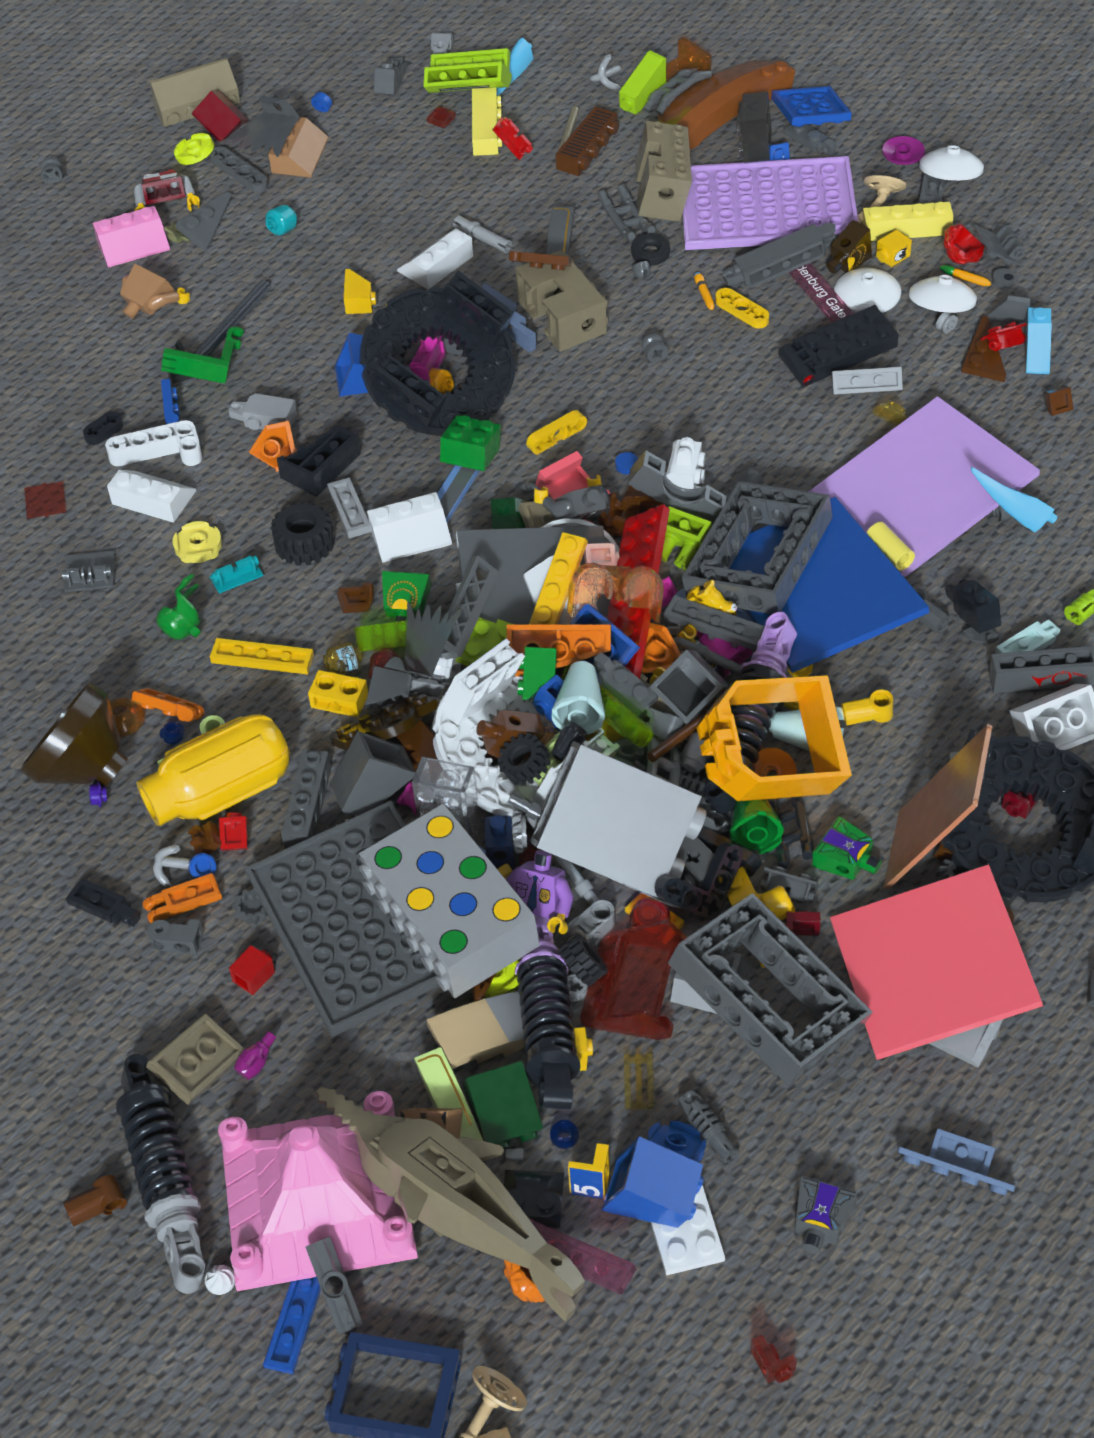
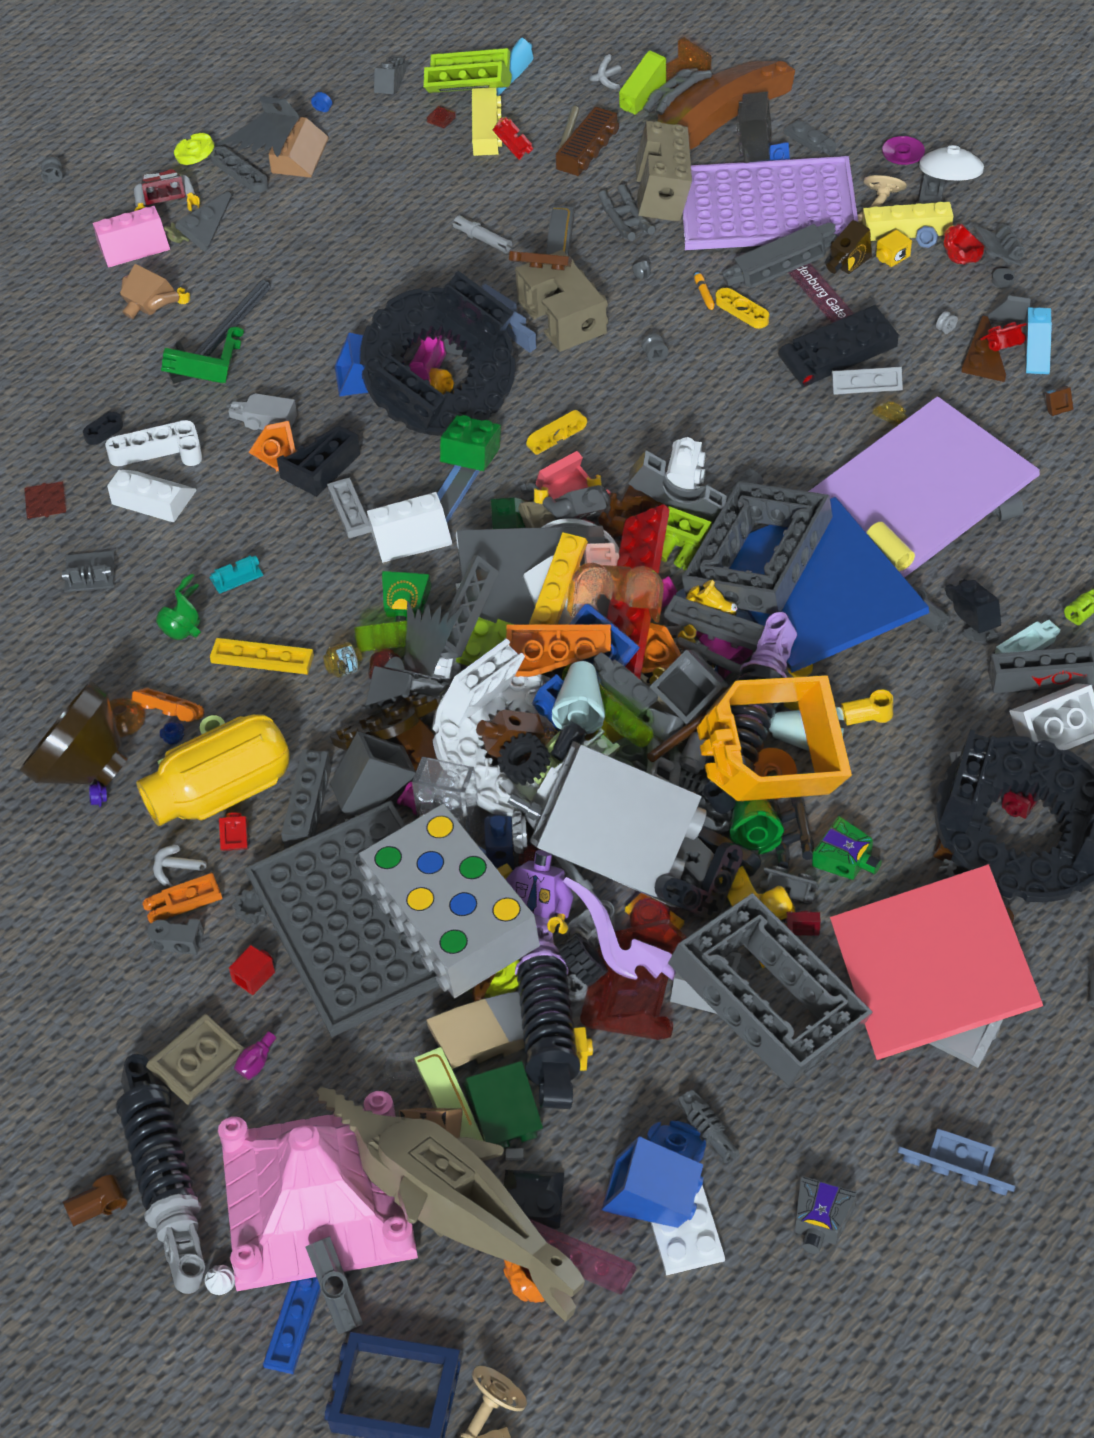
(102, 903): black hinge -> none
(169, 395): blue plate -> none
(182, 92): dark tan slope -> none
(190, 552): light yellow plate -> none
(201, 865): blue tile -> none
(205, 838): reddish brown tile -> none
(219, 115): dark red slope -> none
(281, 220): teal head -> none
(299, 546): black tyre -> none
(338, 693): yellow brick -> none
(356, 598): reddish brown plate -> none
(358, 294): yellow slope -> none
(439, 259): white slope -> none
(441, 43): light grey piece -> none
(538, 668): green slope -> none
(564, 1126): clear blue plate -> none
(593, 1178): panel -> none
(621, 960): none -> lavender piece
(624, 462): blue tile -> none
(637, 1060): clear yellow tile -> none
(650, 240): black tyre -> none
(769, 1363): clear red bracket -> none
(811, 105): blue plate -> none
(868, 287): white dish -> none
(927, 236): none -> sand blue tile
(938, 807): nougat piece -> none
(943, 294): white dish -> none
(964, 275): light orange piece -> none
(1022, 507): medium azure piece -> none

